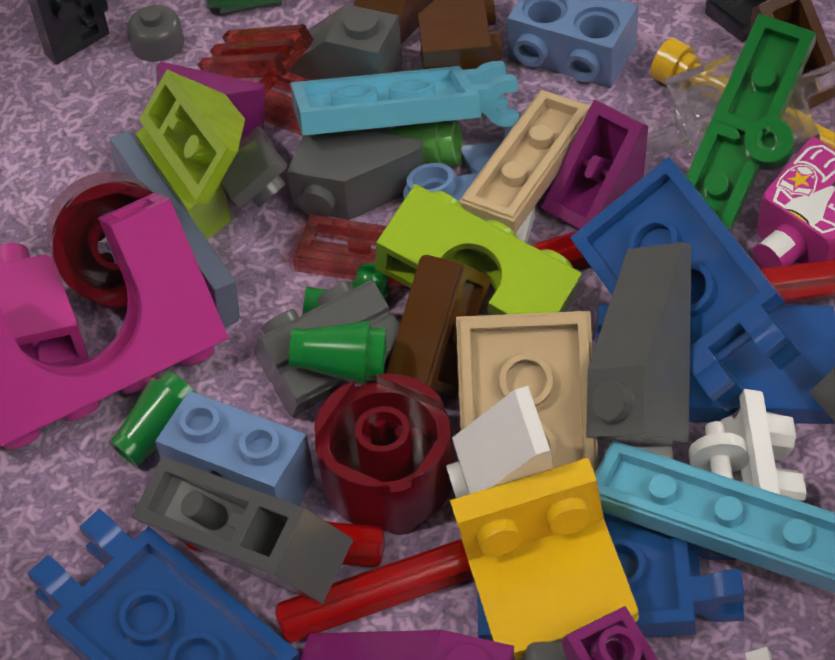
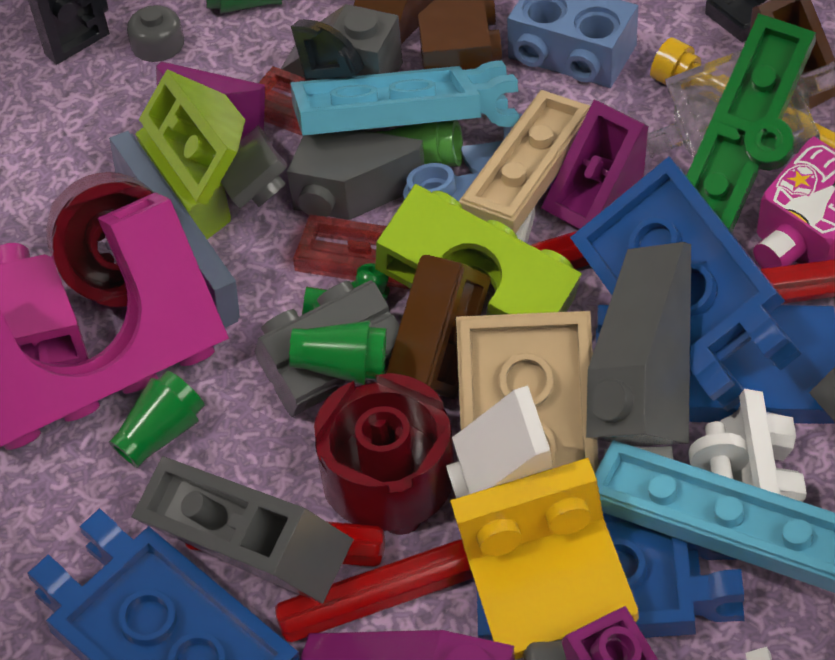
(238, 447): medium blue brick -> none
(258, 51): clear red tile -> none
(324, 51): none -> black tile

